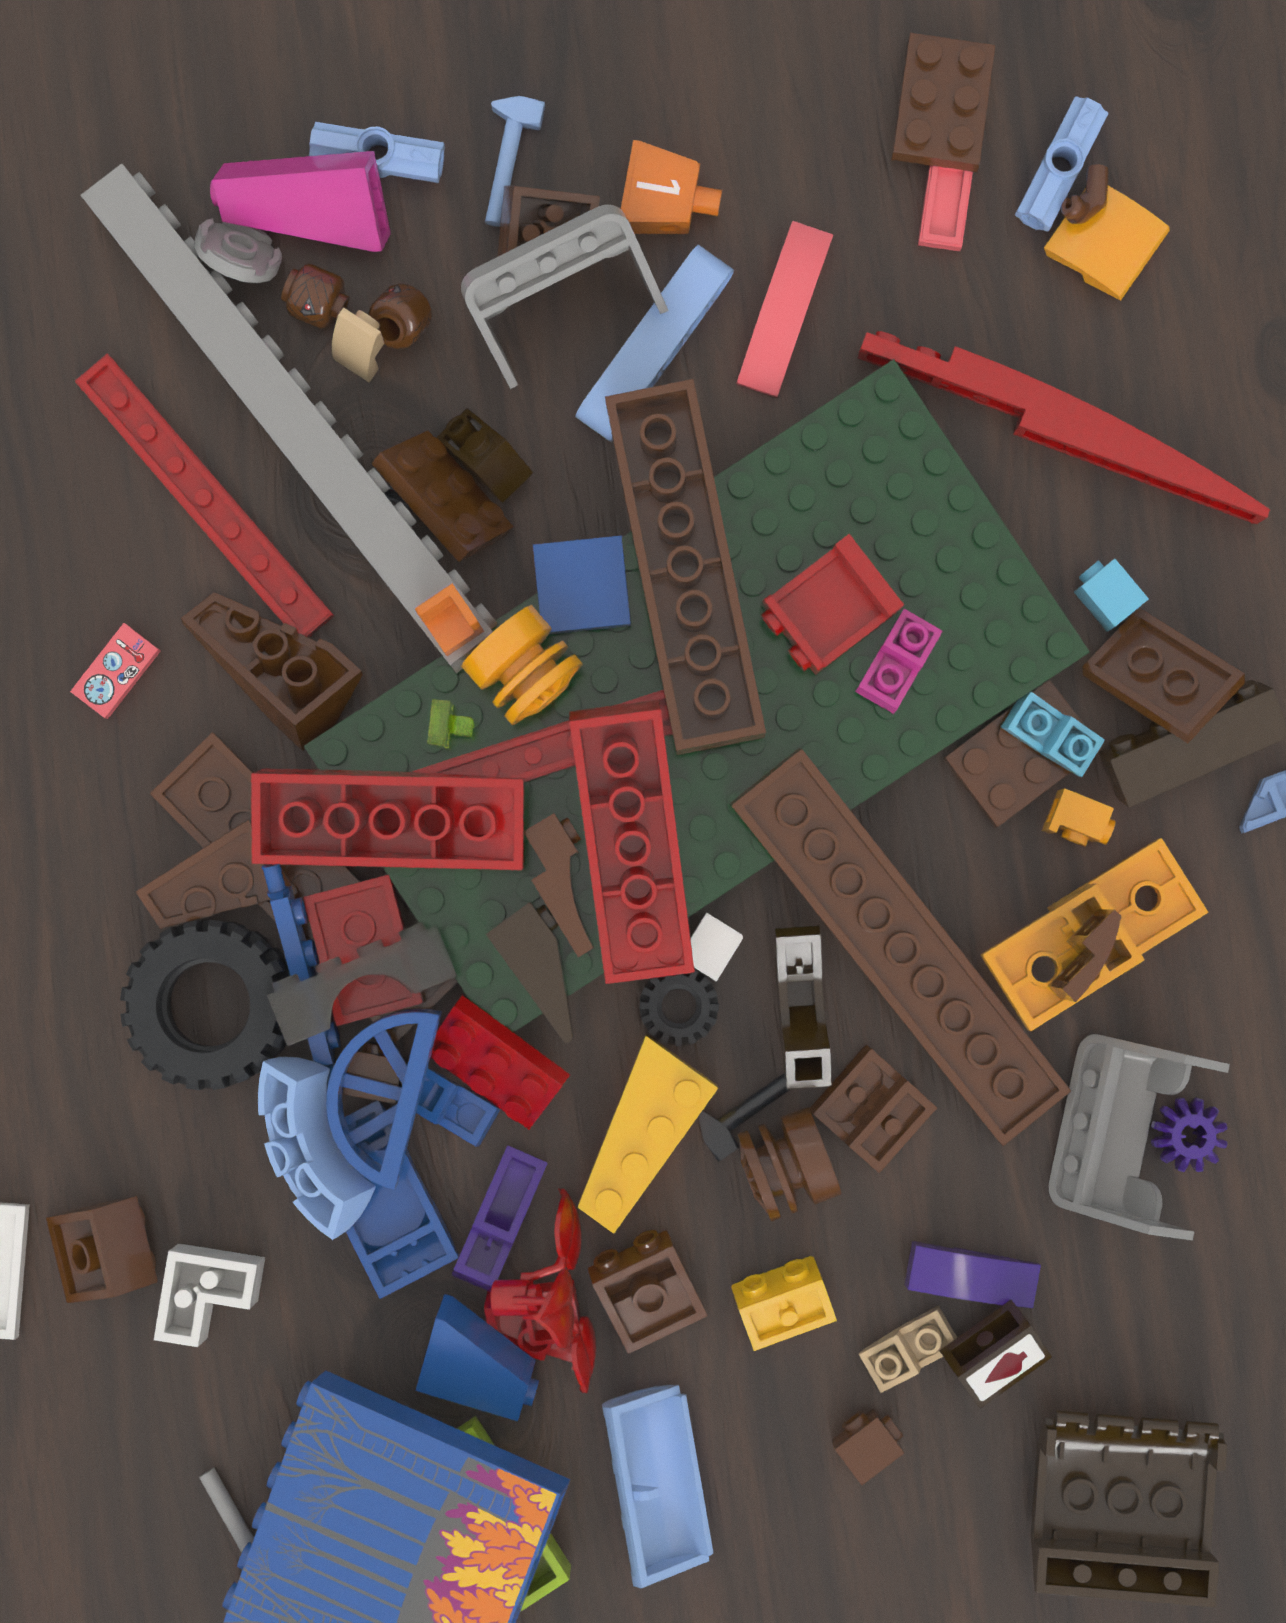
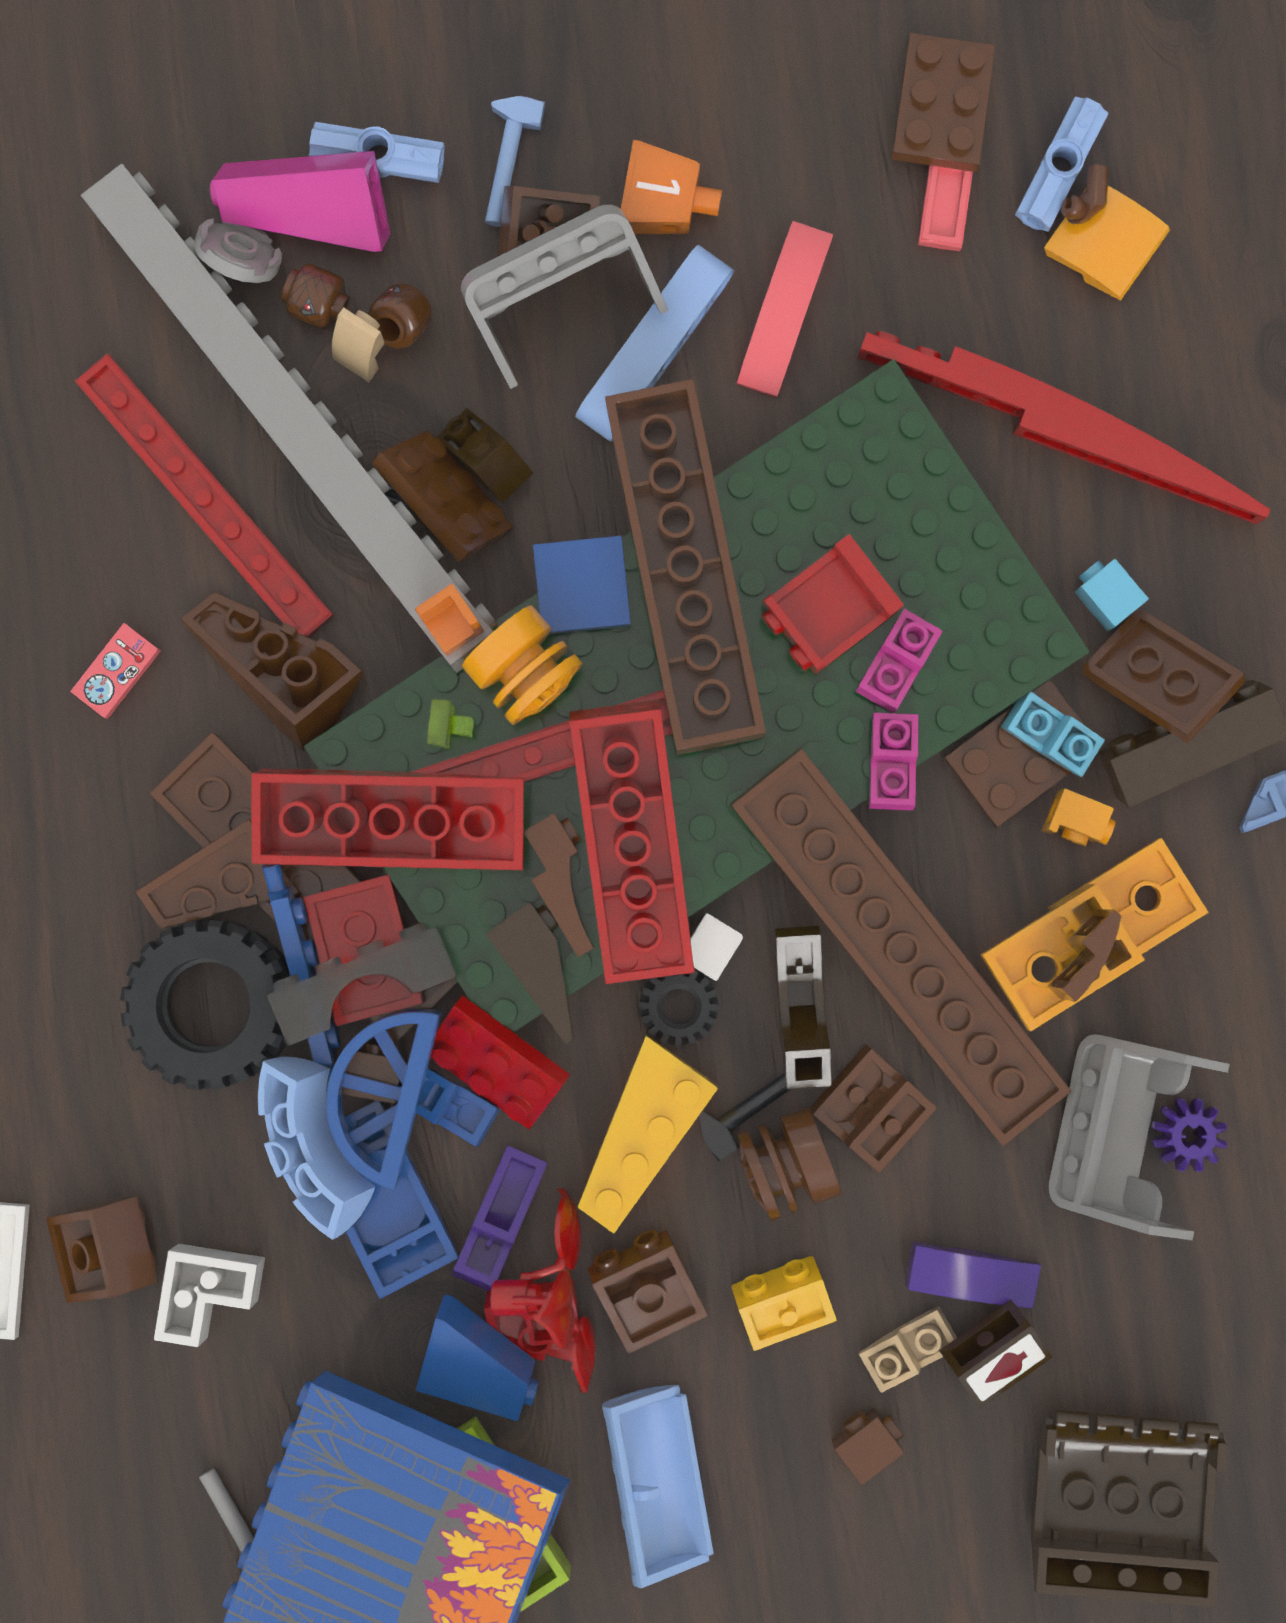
(893, 761): none -> dark pink slope

